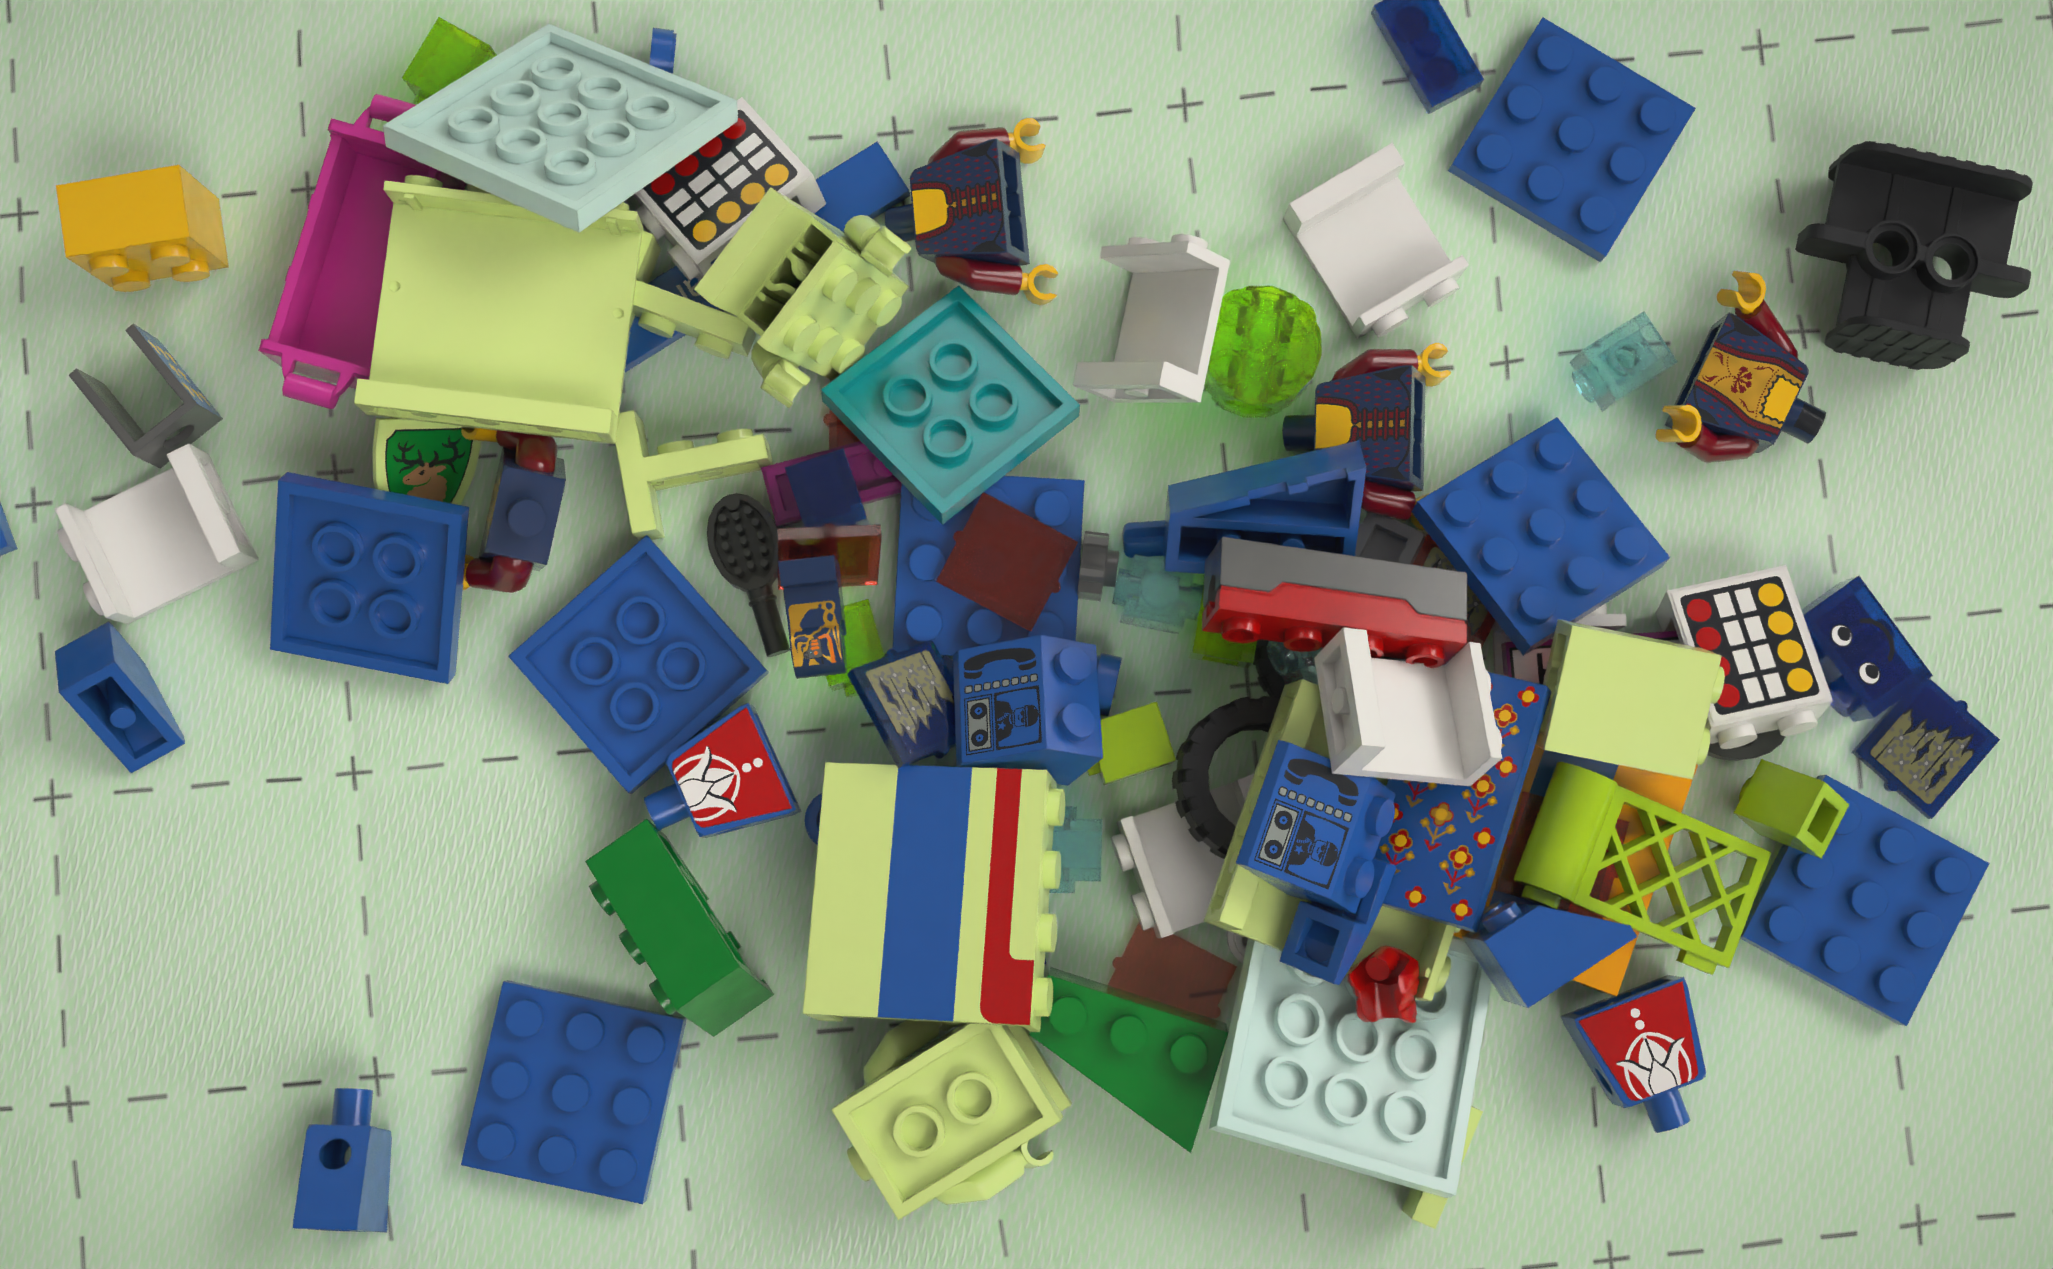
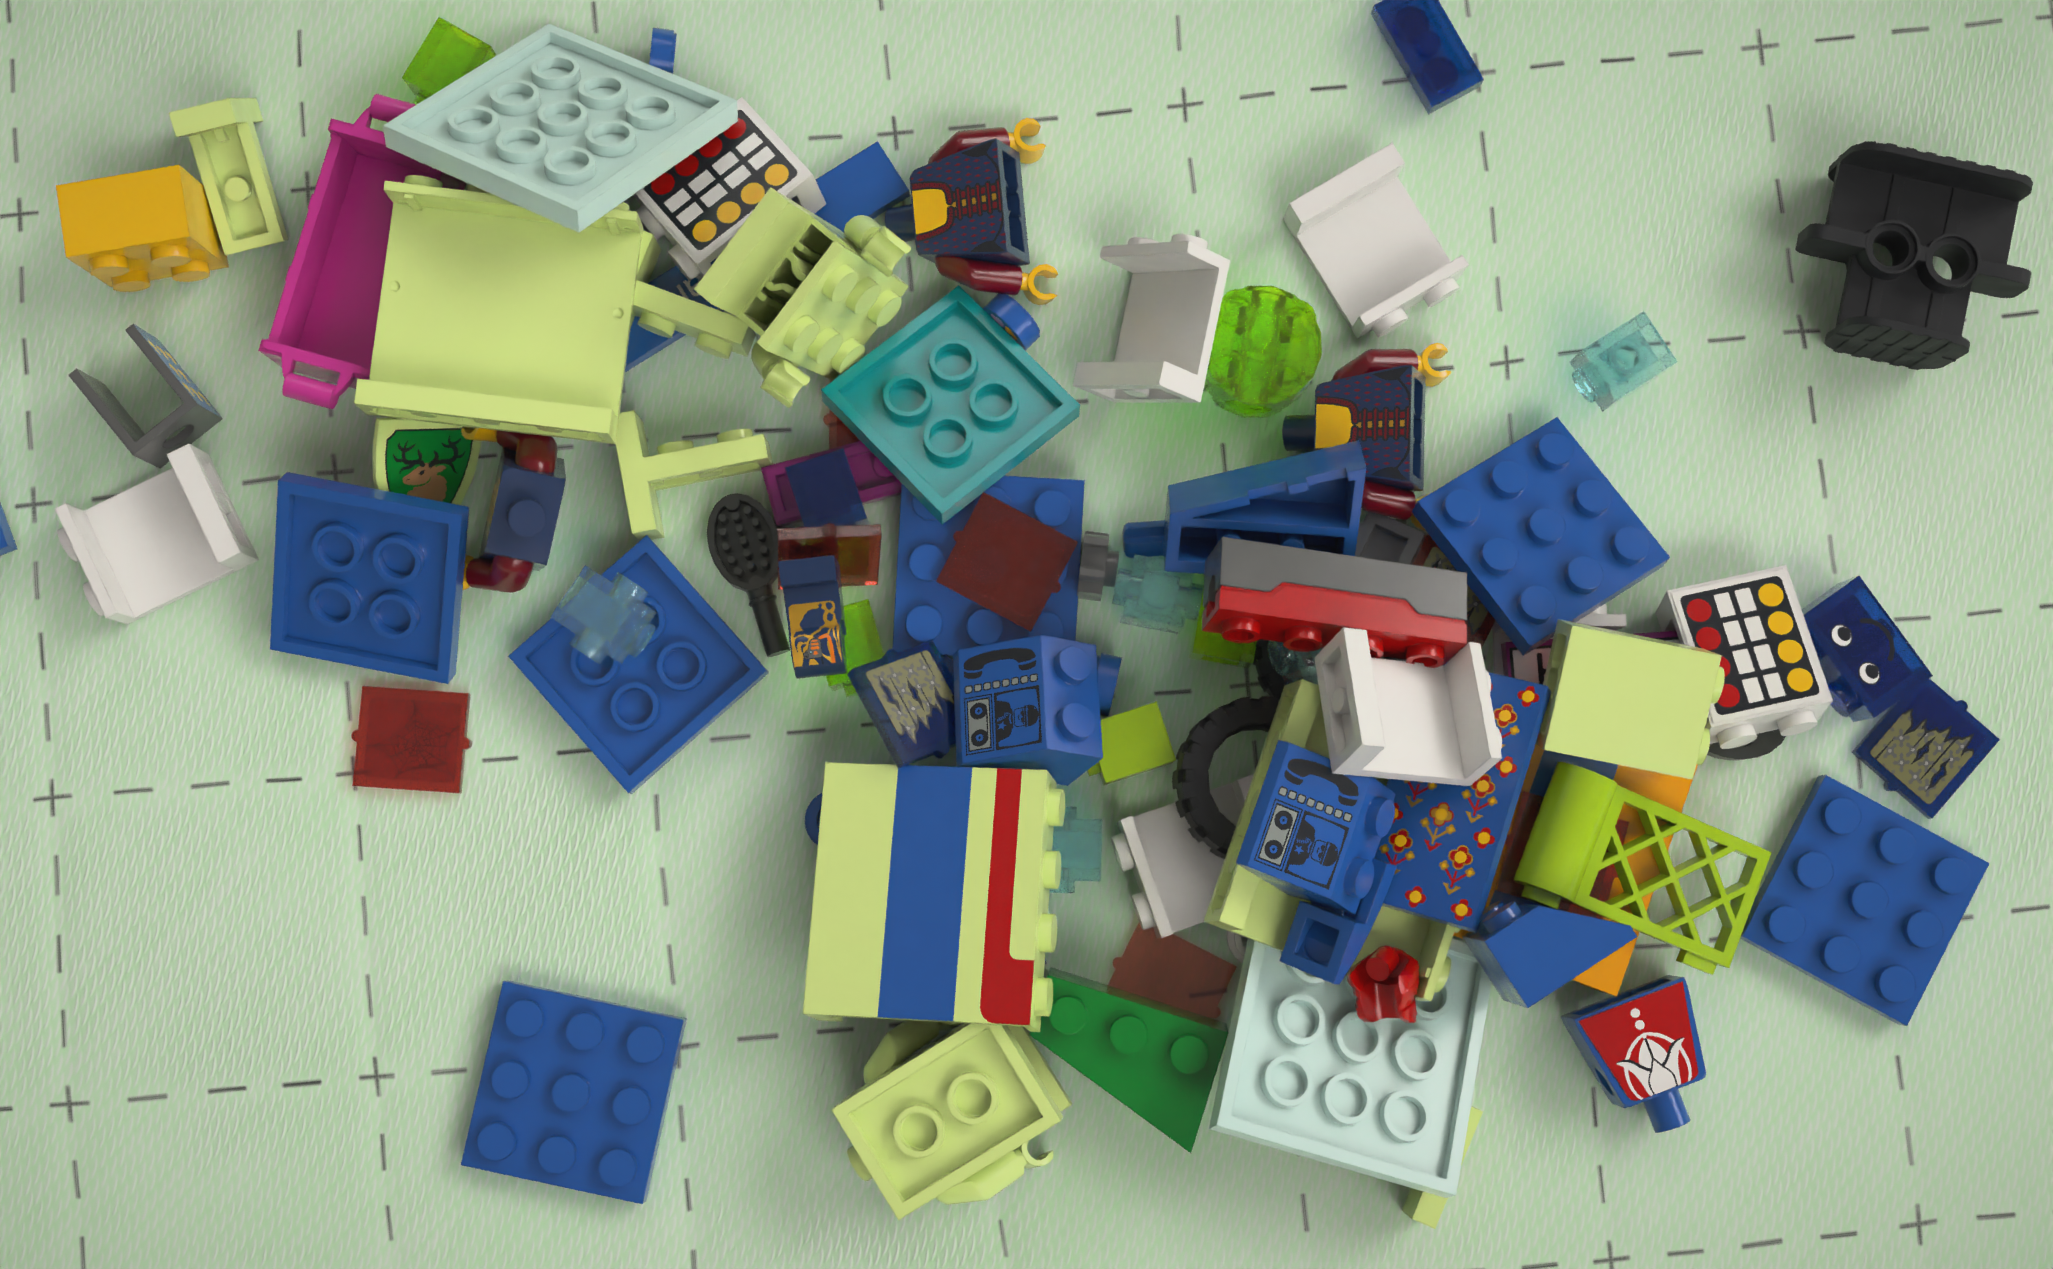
(117, 697): blue slope -> none
(233, 171): none -> yellowish green bracket
(342, 1194): blue torso -> none
(411, 739): none -> clear red piece
(606, 616): none -> clear light blue brick
(674, 930): green wedge -> none
(725, 779): torso -> none
(1013, 319): none -> blue tile
(1571, 139): blue plate -> none
(1742, 384): torso -> none
(1791, 808): lime brick -> none

